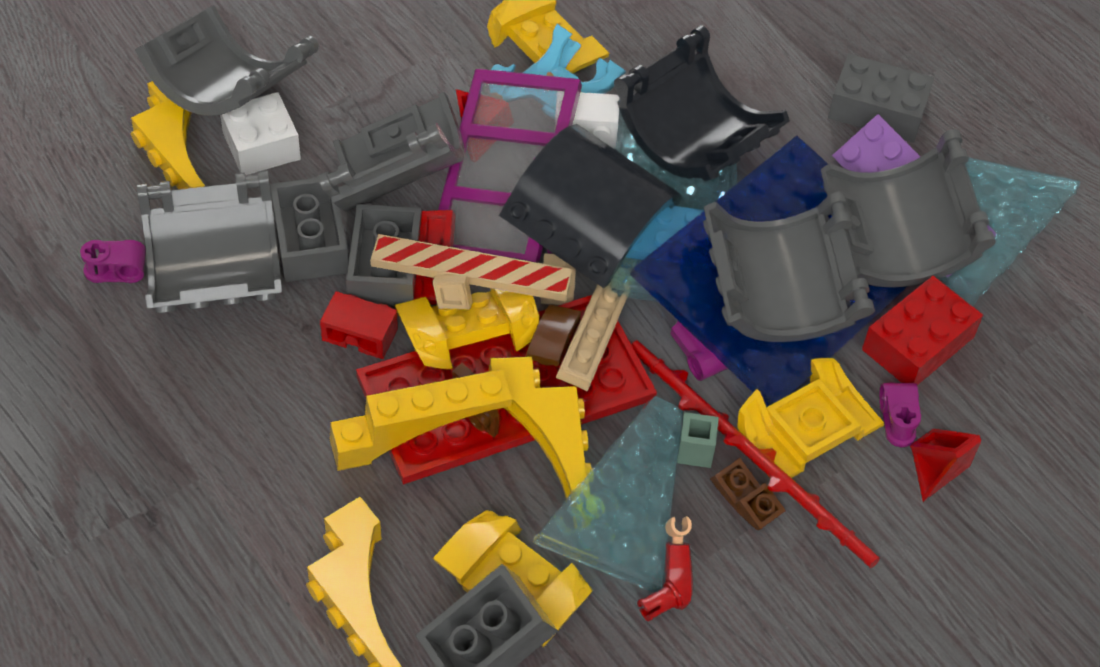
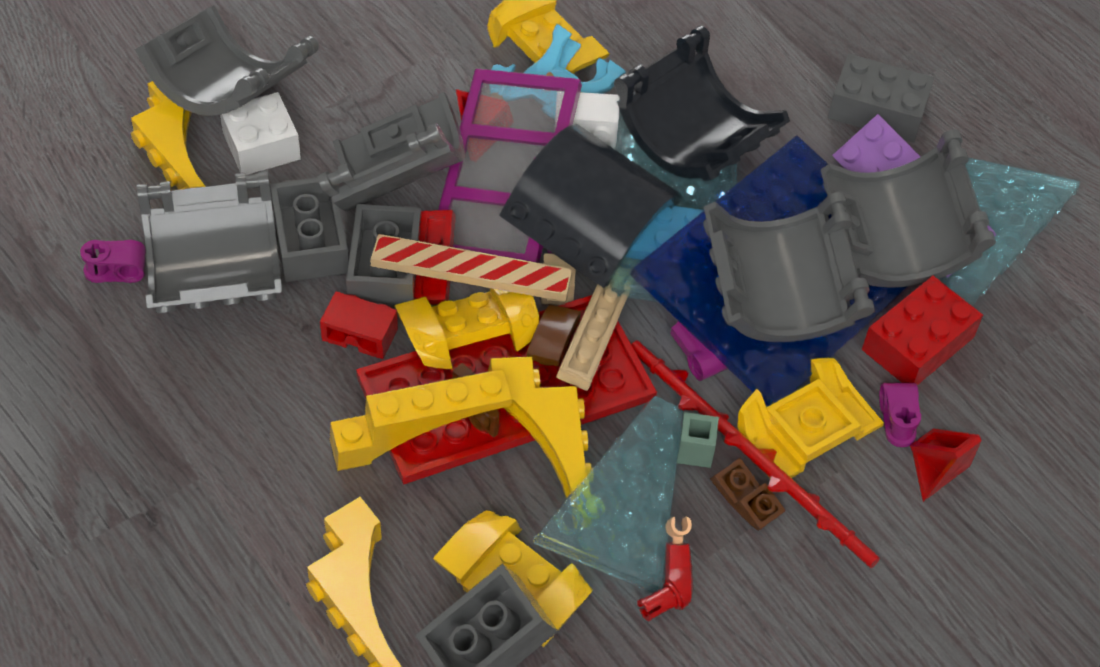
(452, 291): tan tile -> none

